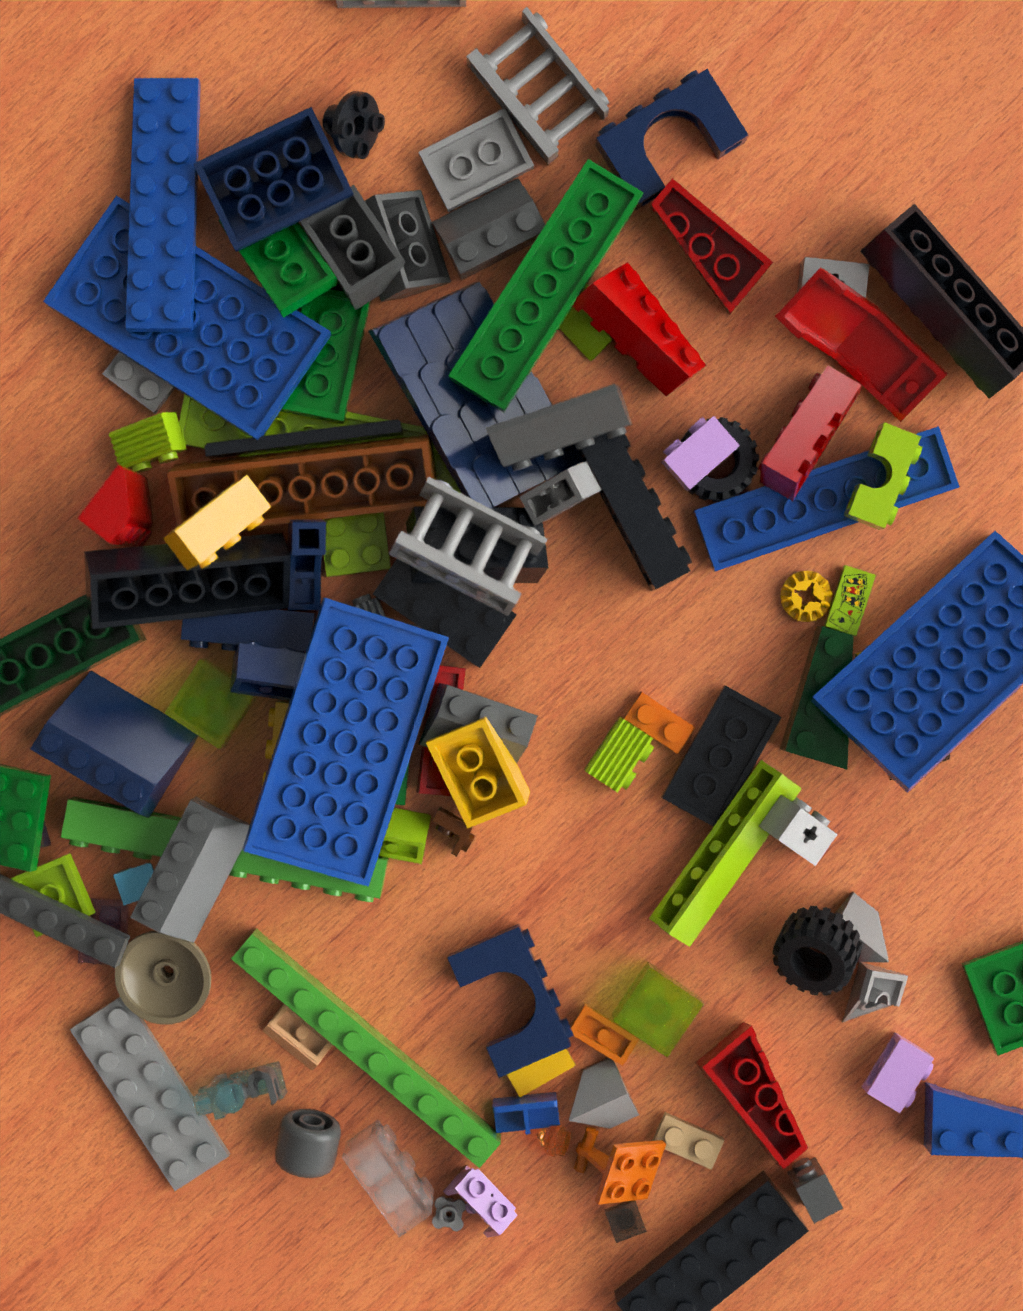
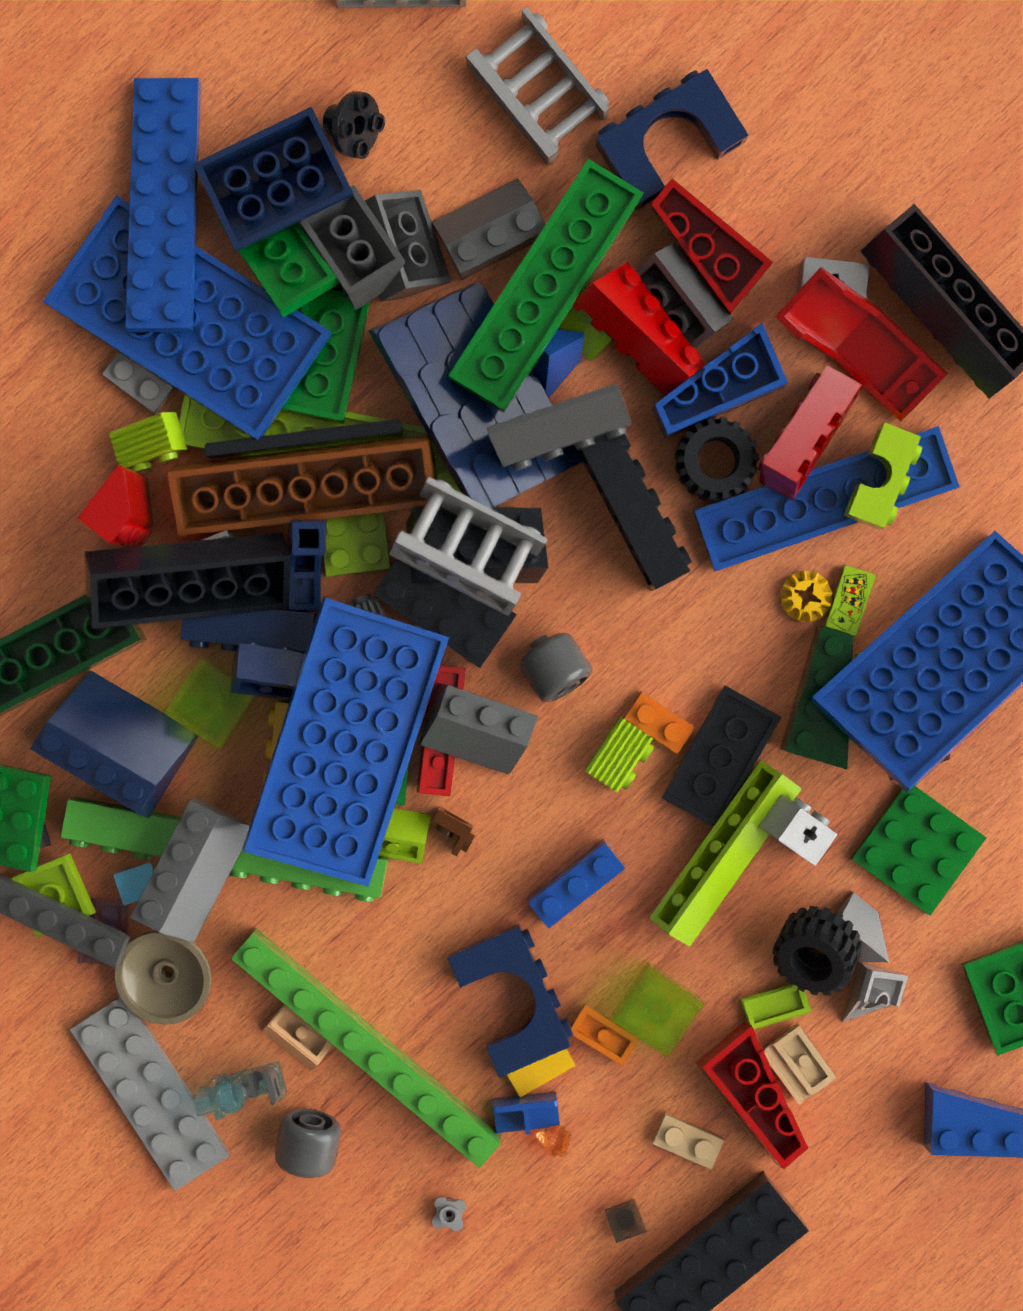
(218, 524): yellow brick -> none
(389, 1177): clear brick -> none
(476, 160): light grey plate -> none
(479, 772): yellow slope -> none
(483, 1199): lavender window -> none
(555, 666): none -> dark grey head
(559, 359): none -> blue slope
(560, 493): light grey brick -> none
(576, 883): none -> blue brick
(602, 1097): light grey slope -> none
(626, 1172): orange plate -> none
(684, 295): none -> dark grey slope
(699, 453): lavender brick -> none
(729, 381): none -> blue wedge
(774, 1005): none -> lime tile
(798, 1064): none -> tan plate
(814, 1189): dark grey brick -> none
(898, 1073): lavender brick -> none
(918, 848): none -> green plate

